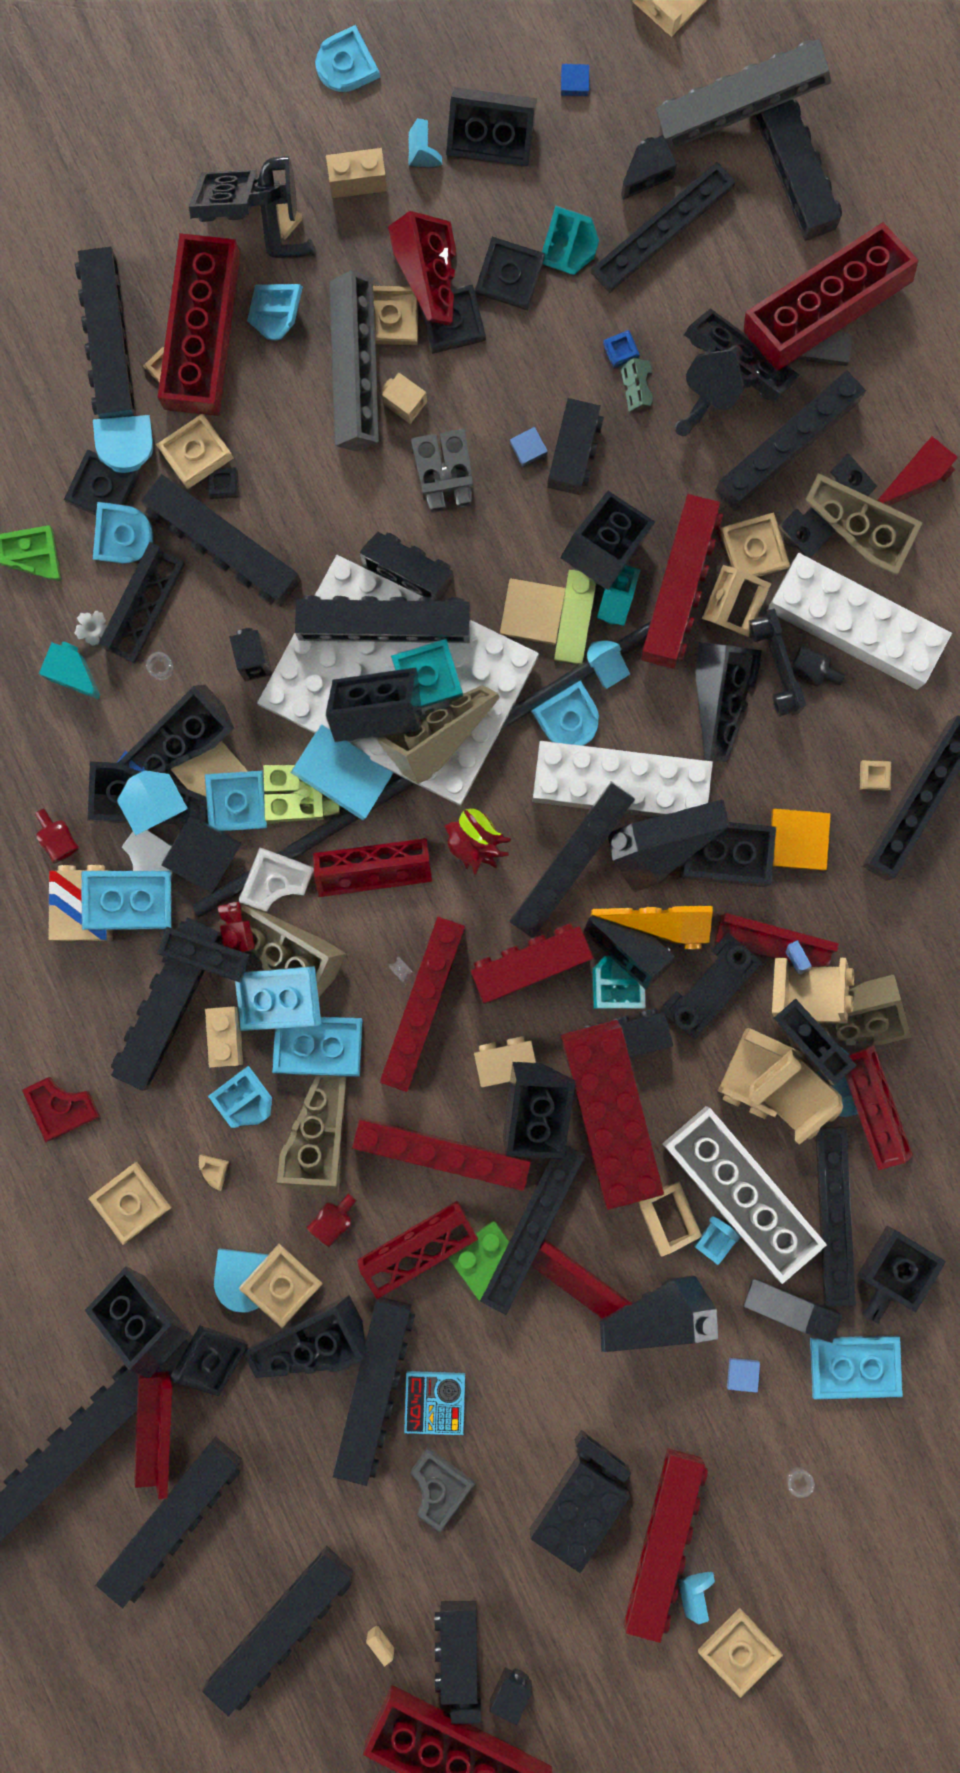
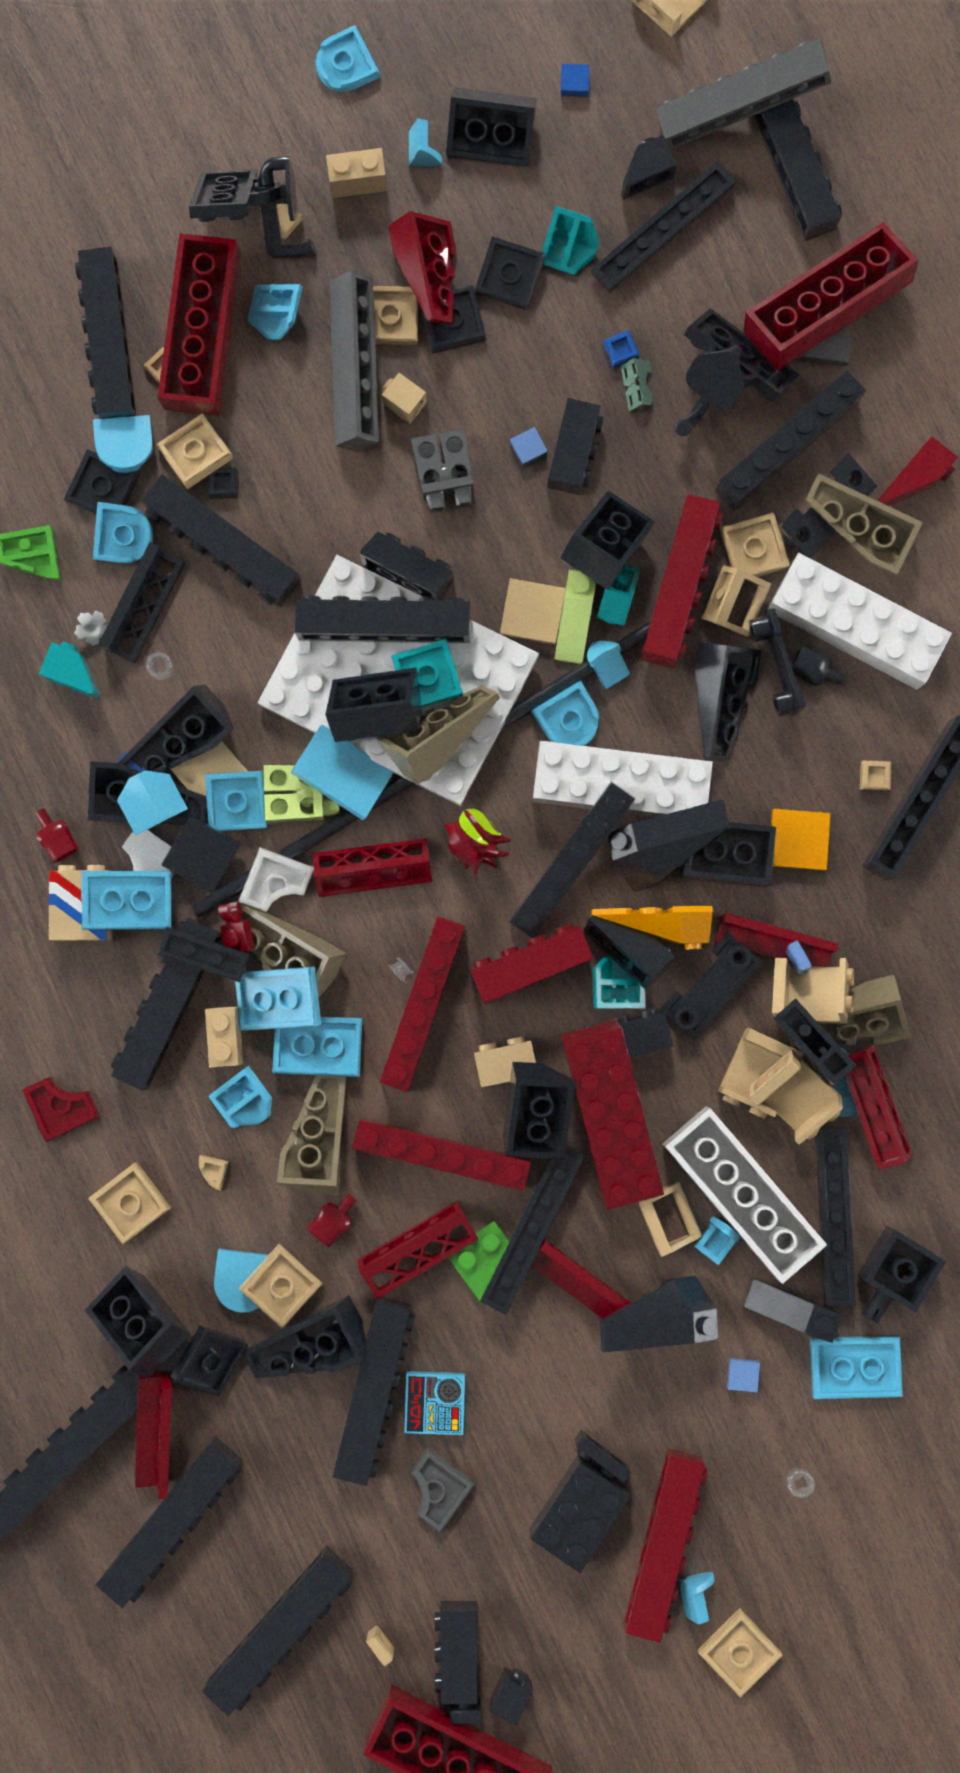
(250, 654): black brick -> none

